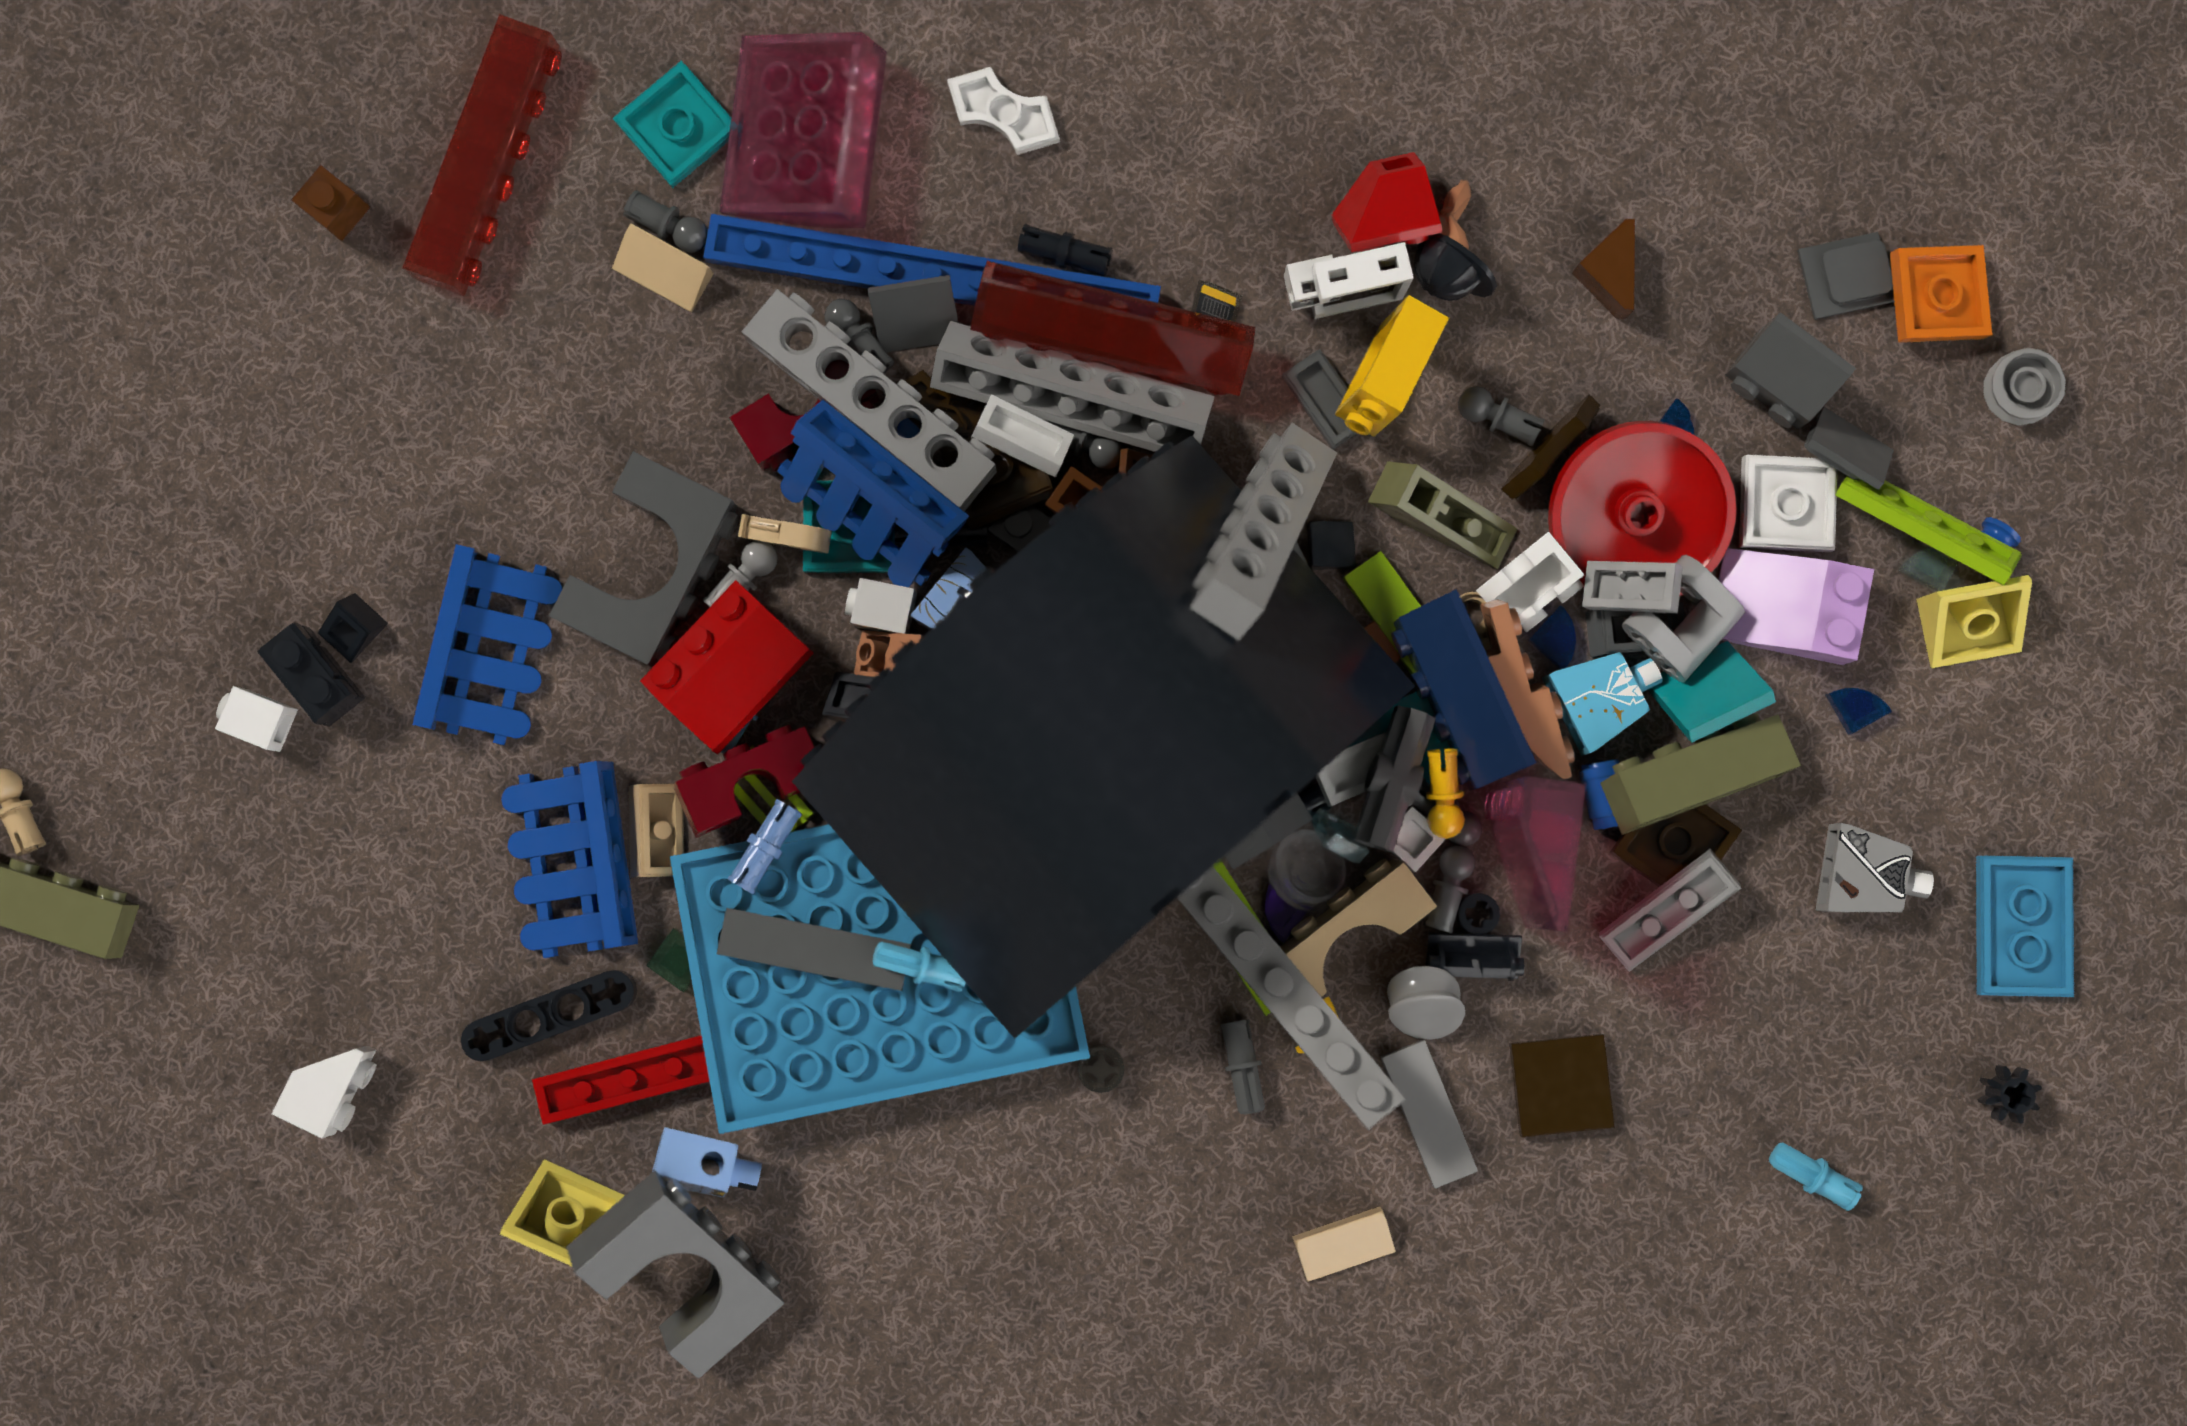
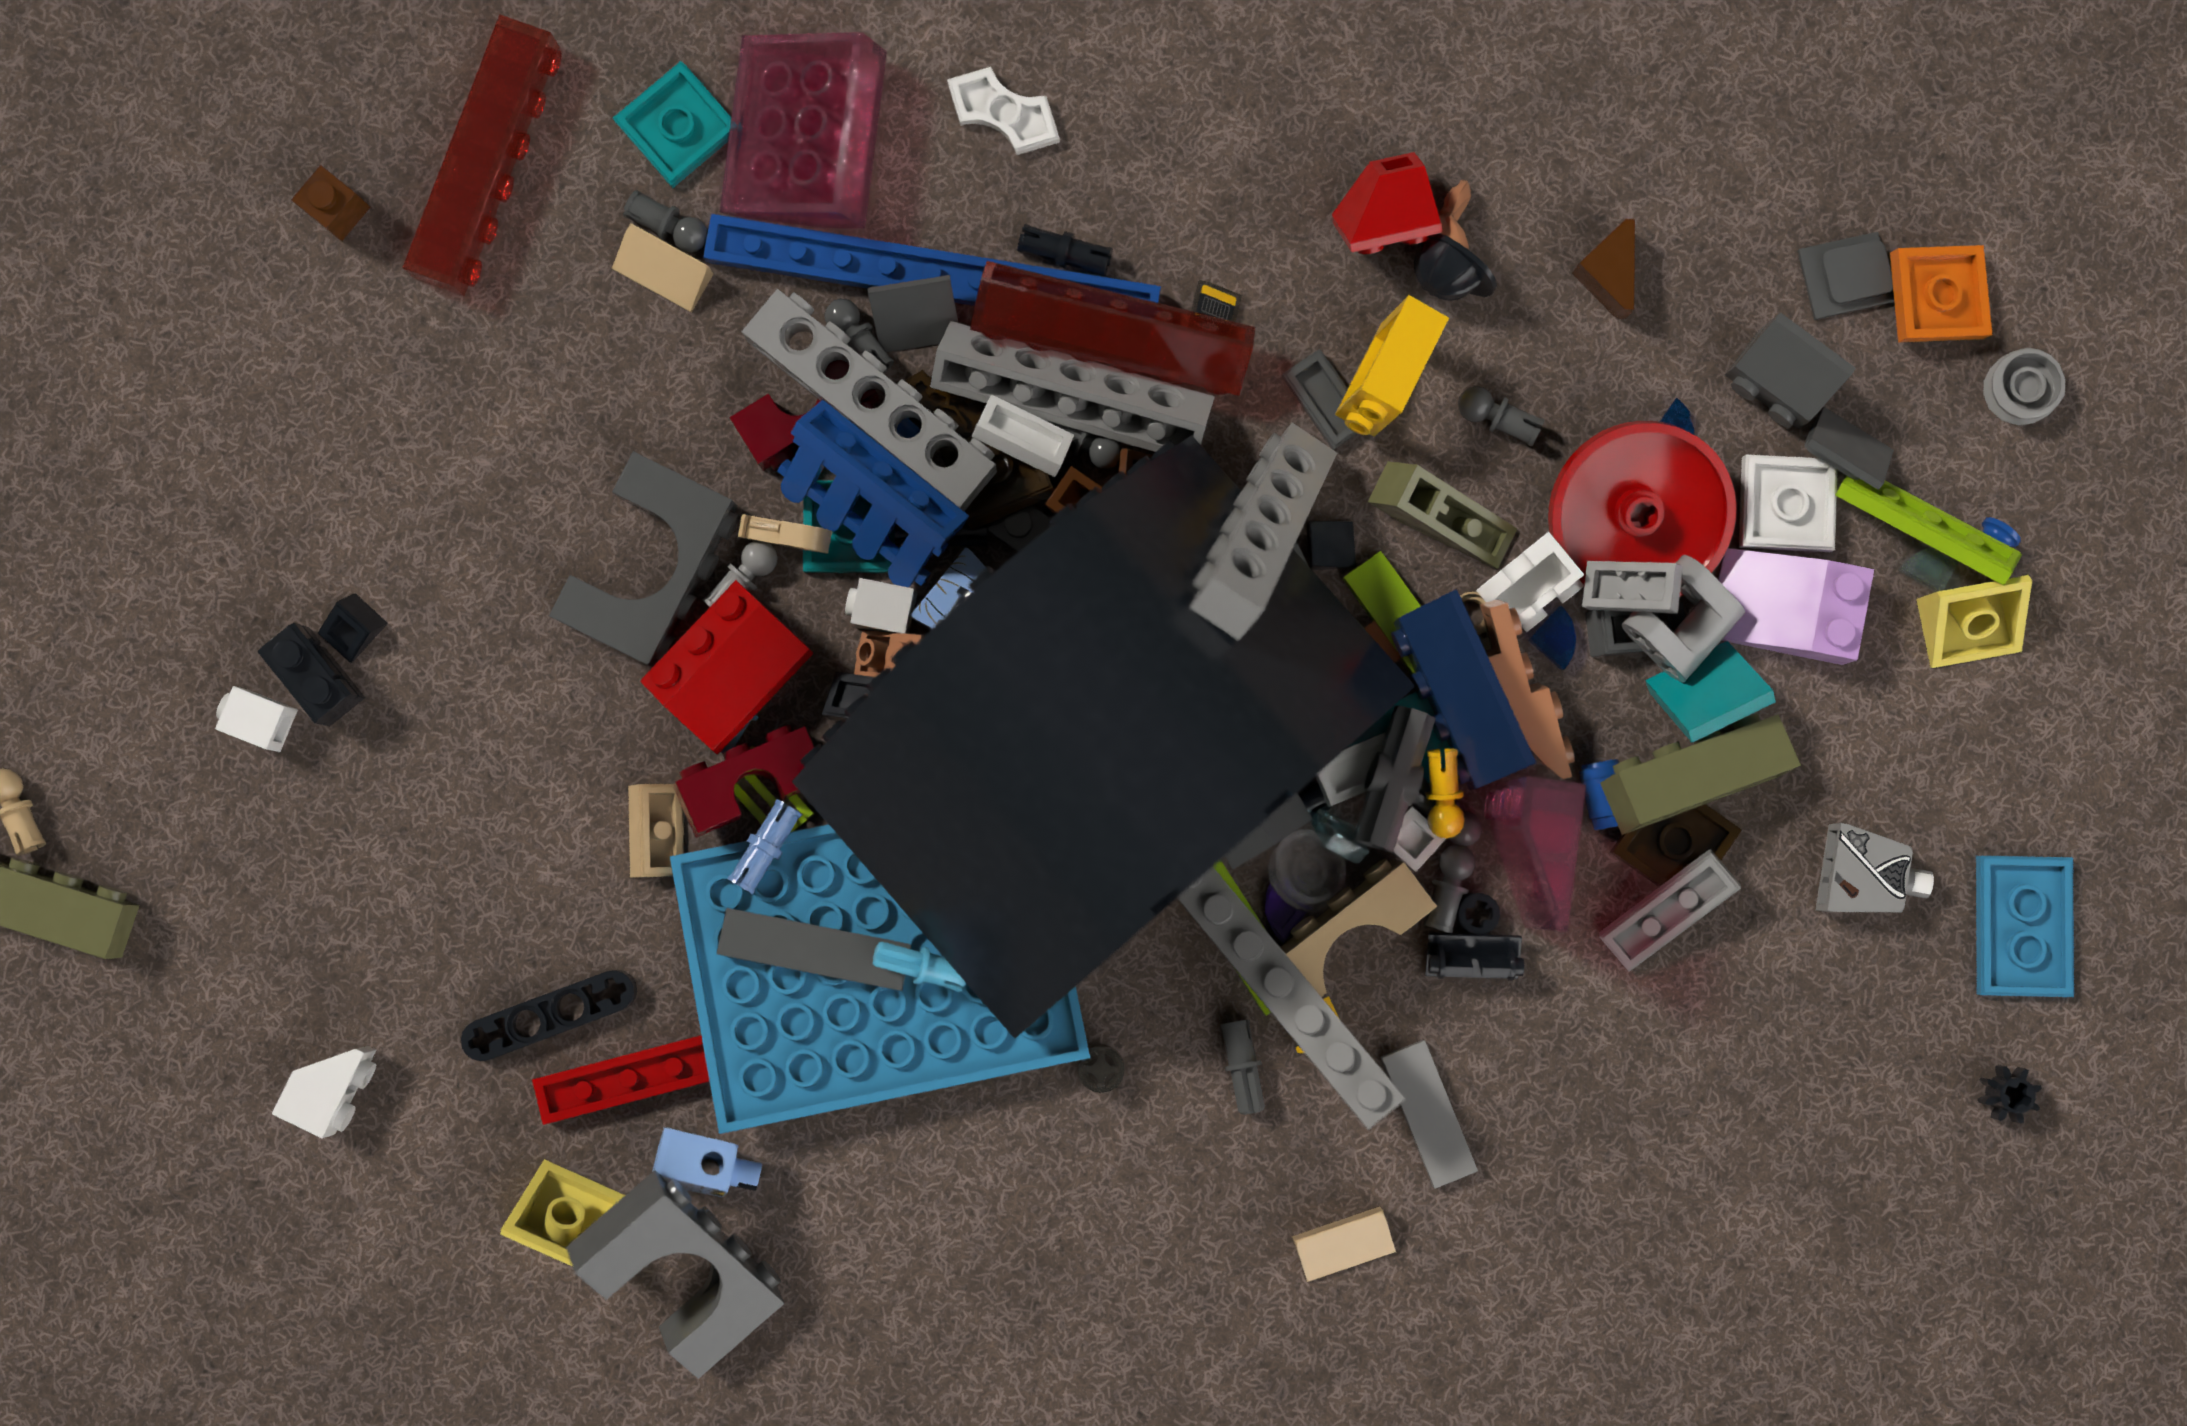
(468, 664): blue fence -> none
(607, 876): blue fence -> none
(672, 961): clear green tile -> none
(1362, 275): white piece -> none
(1425, 1002): light grey piece -> none
(1551, 447): dark brown tile -> none
(1561, 1085): dark brown tile -> none
(1602, 697): medium azure torso -> none
(1816, 1176): medium azure axle -> none
(1857, 708): clear blue tile -> none

